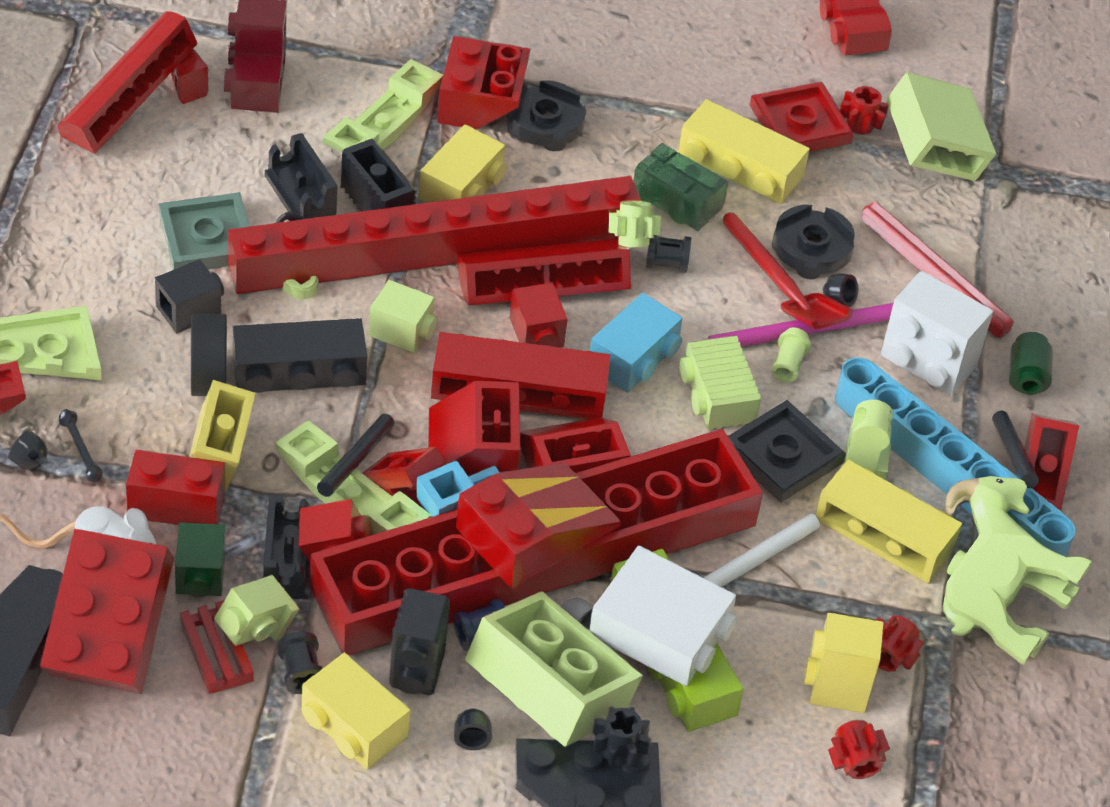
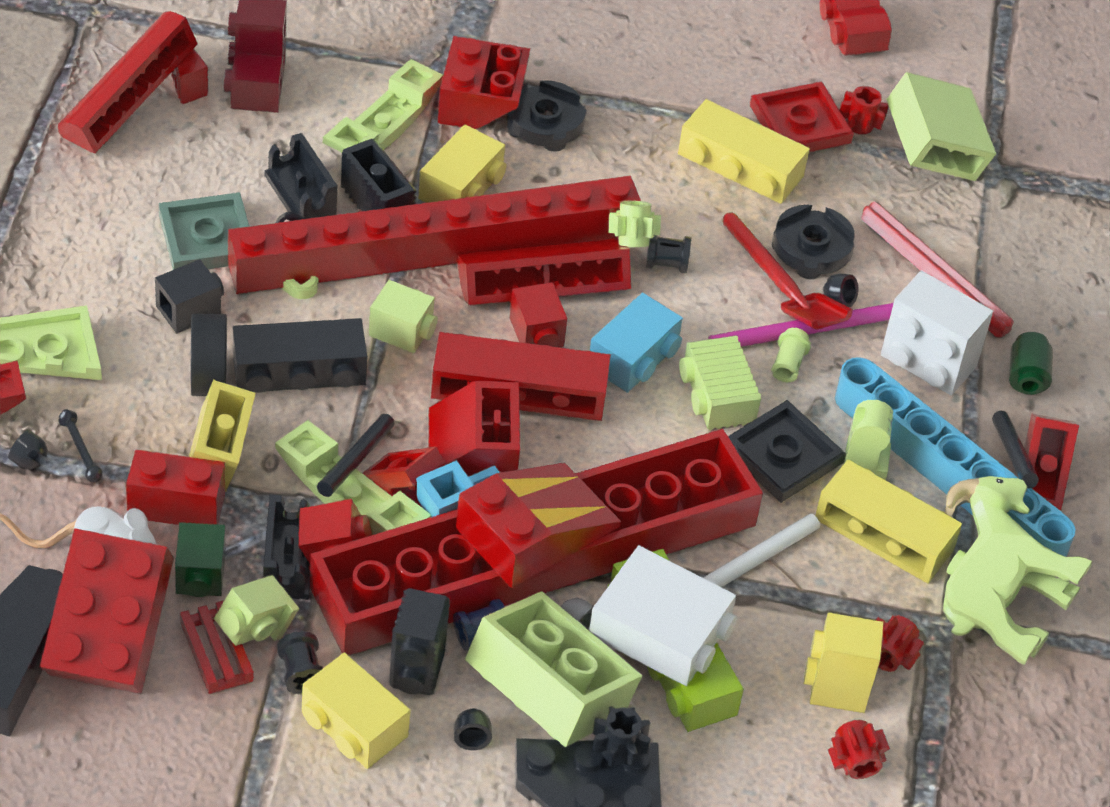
(577, 443): red slope -> none
(680, 187): clear green brick -> none

